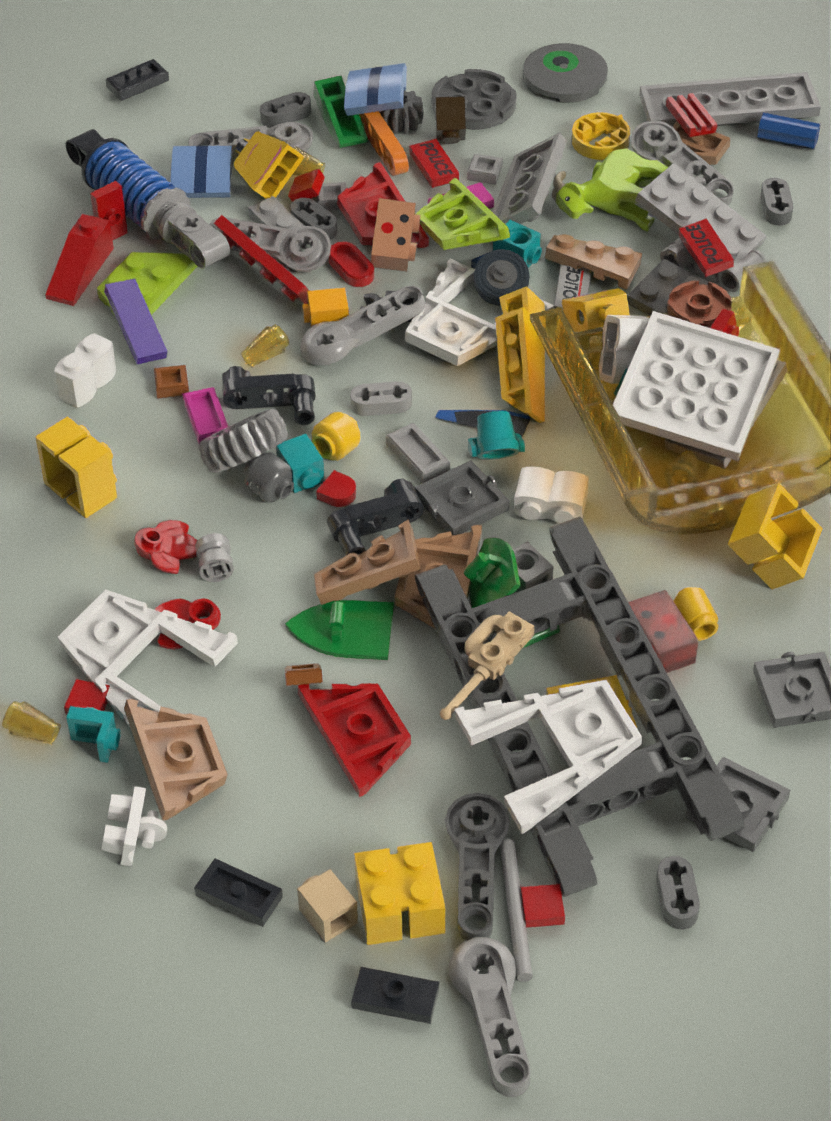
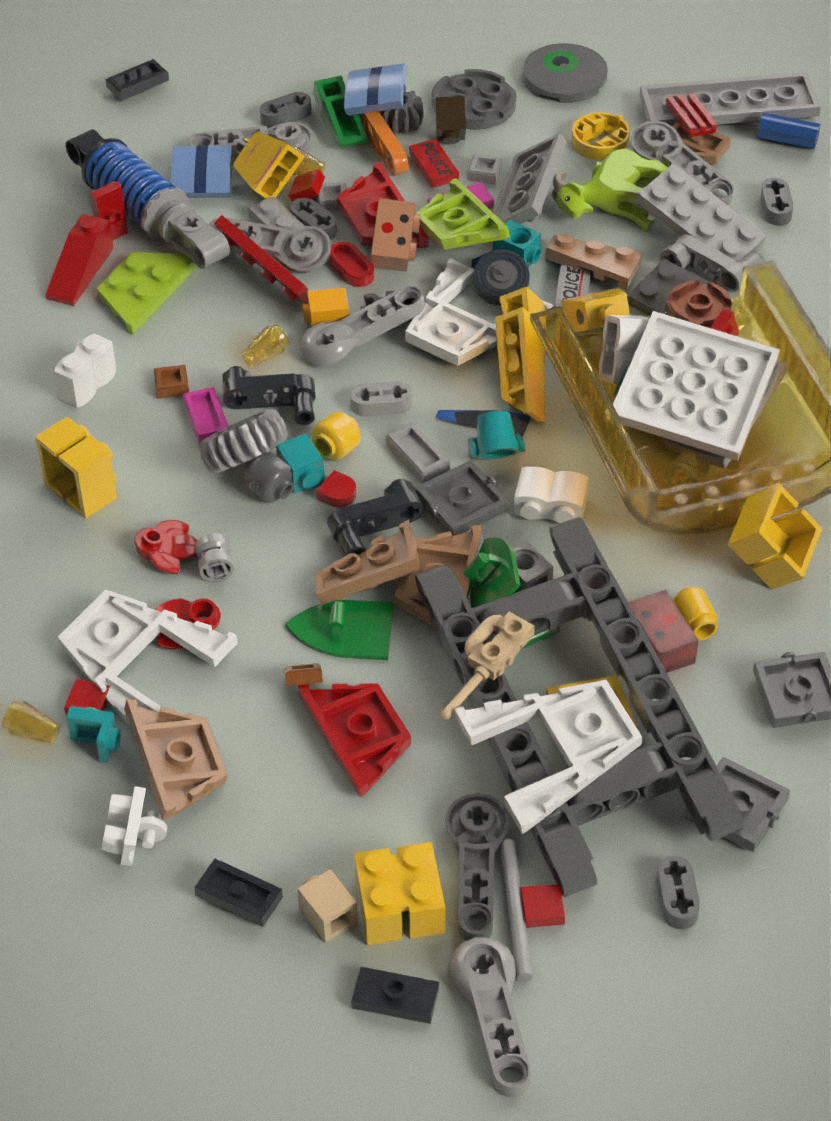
(135, 321): tile -> none
(706, 247): red tile -> none

